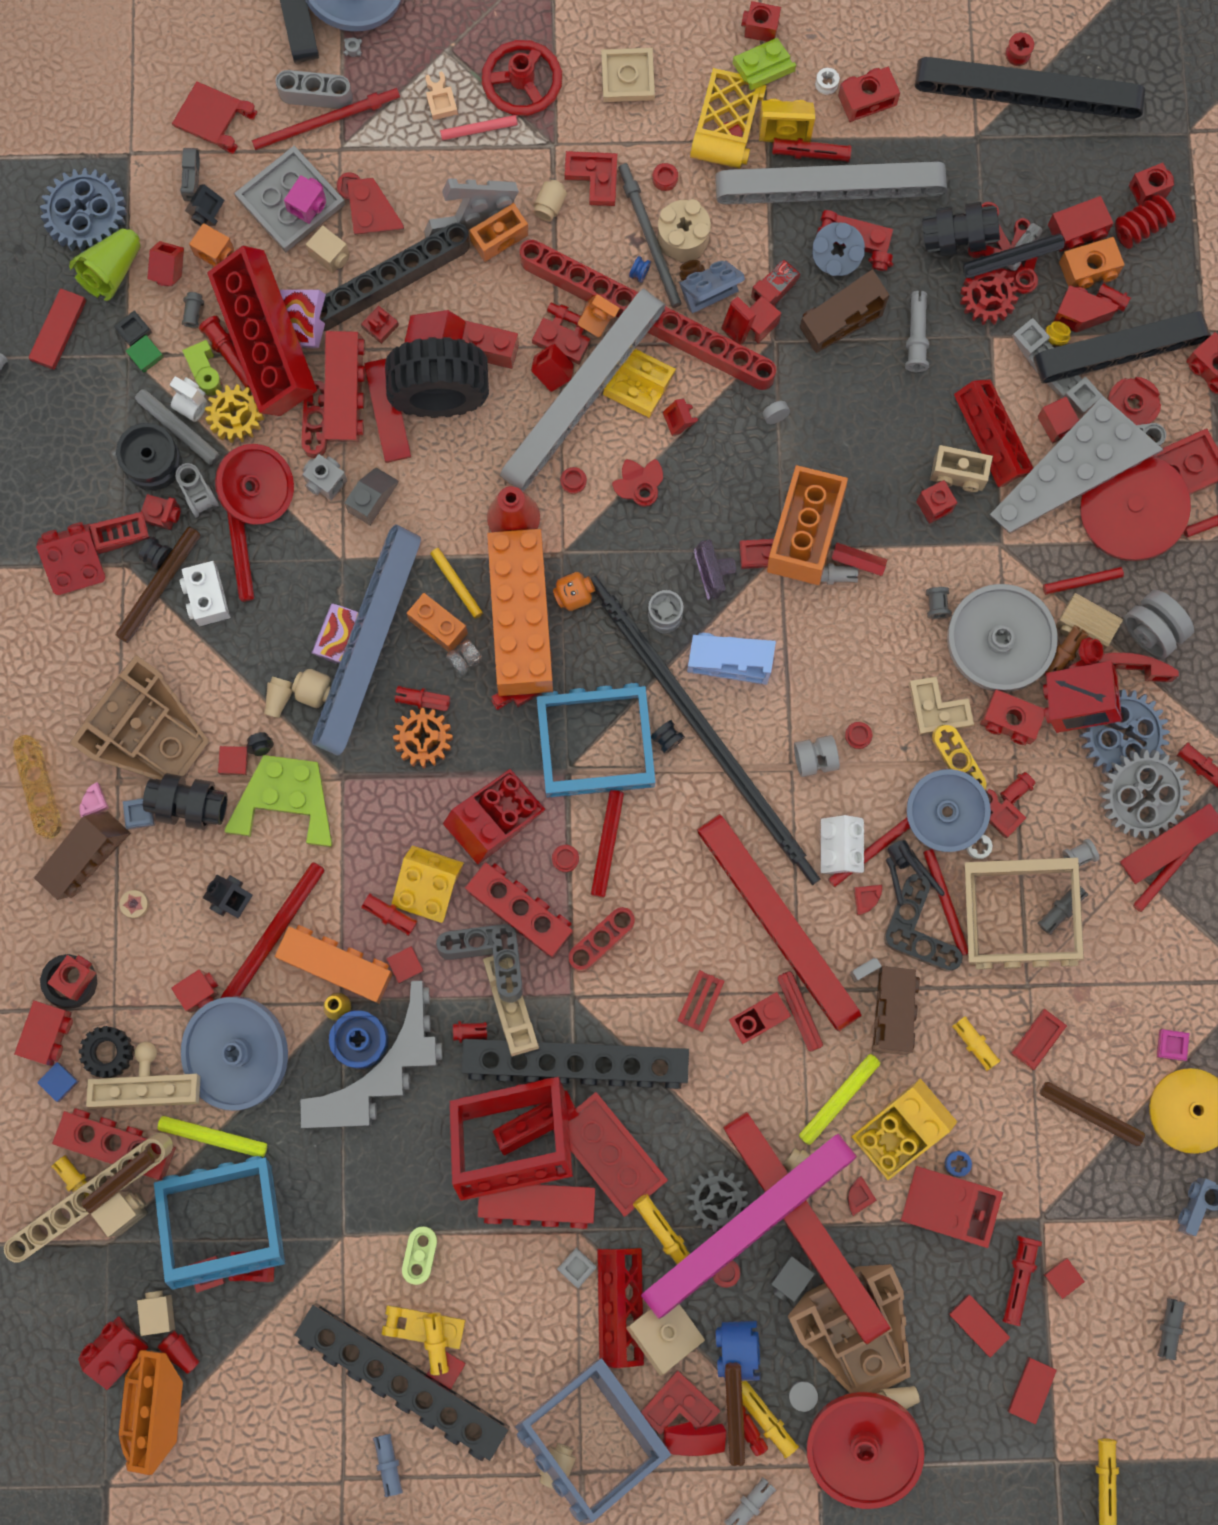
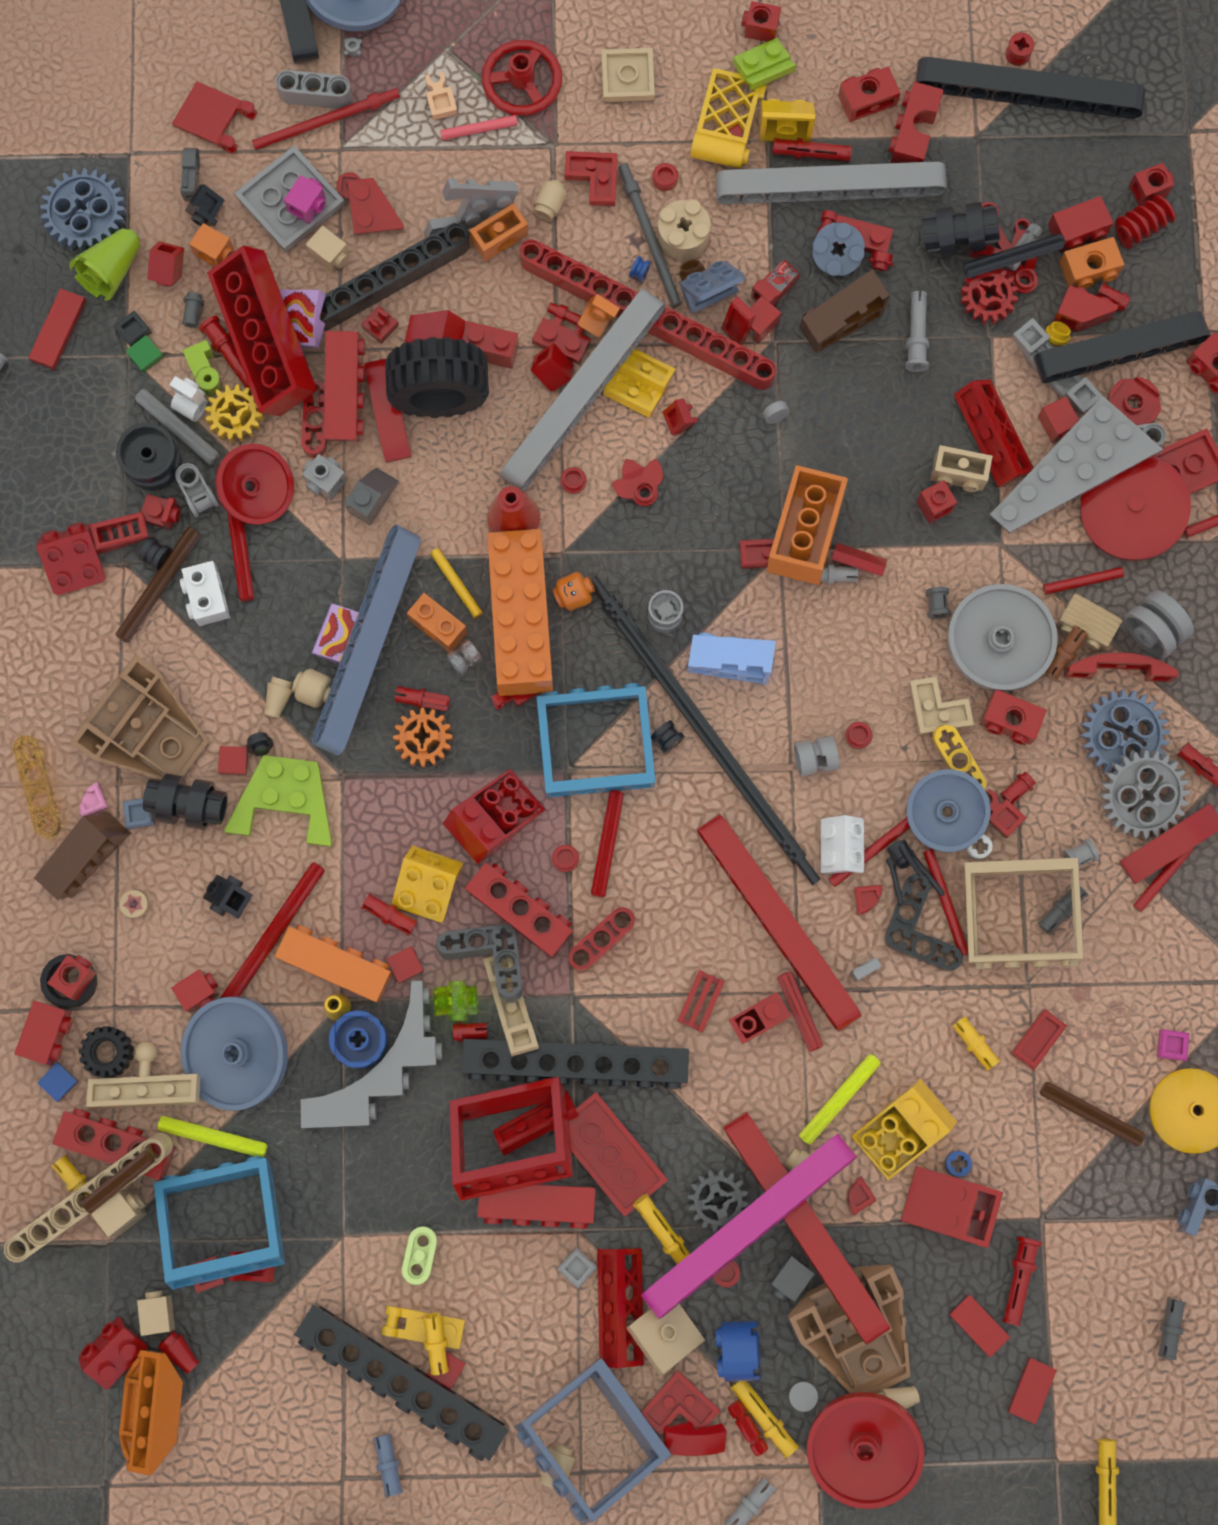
(455, 1001): none -> clear neon green brick
(712, 569): clear purple tile -> none
(735, 1414): reddish brown axle -> none
(827, 73): white bush -> none
(895, 1011): reddish brown wedge -> none
(921, 107): none -> red arch
(1064, 1278): red tile -> none
(1082, 697): red brick -> none
(1090, 650): red plate -> none

